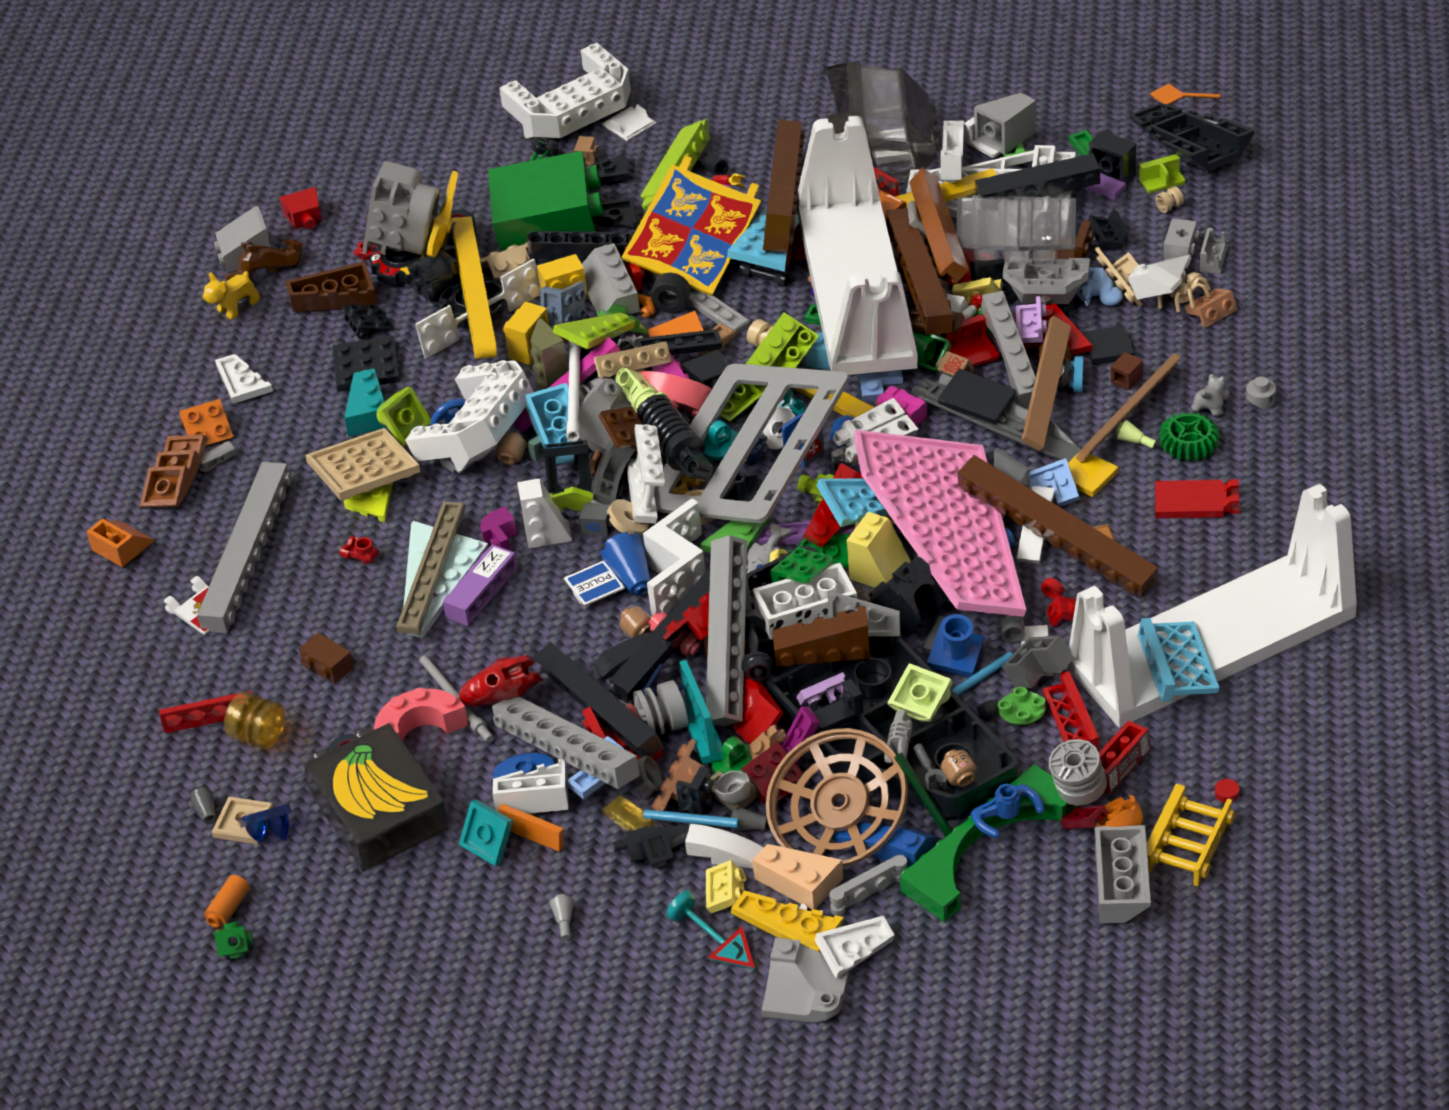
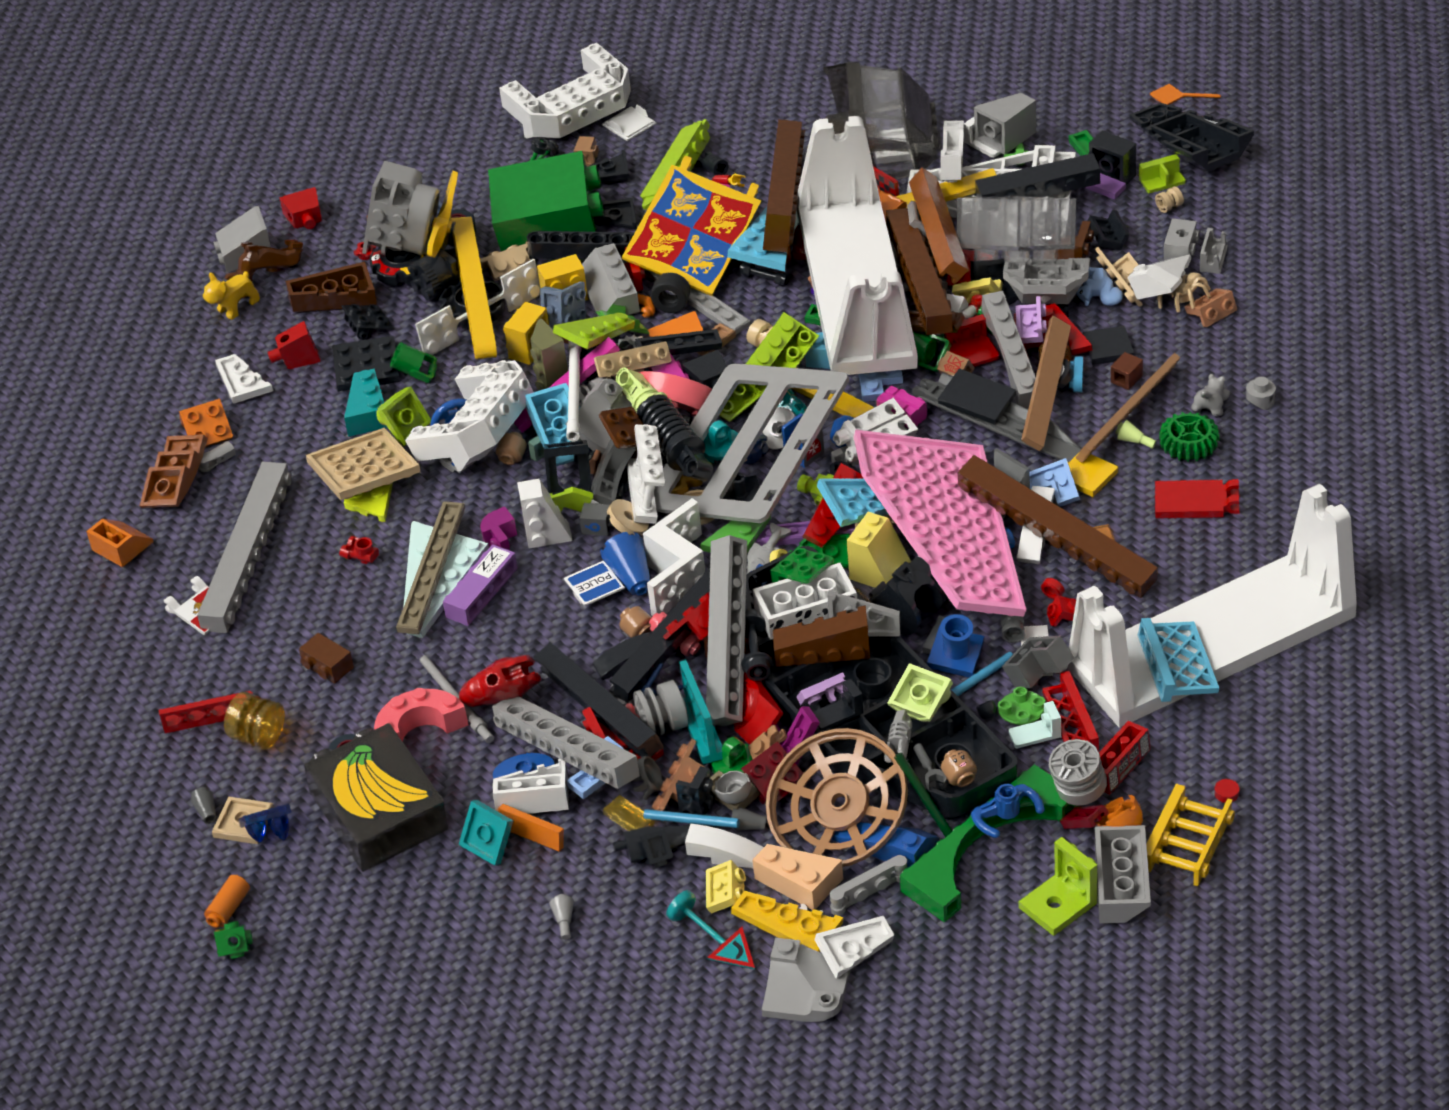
(295, 347): none -> red torso
(409, 360): none -> green piece
(1039, 731): none -> light aqua bracket
(1071, 887): none -> lime bracket

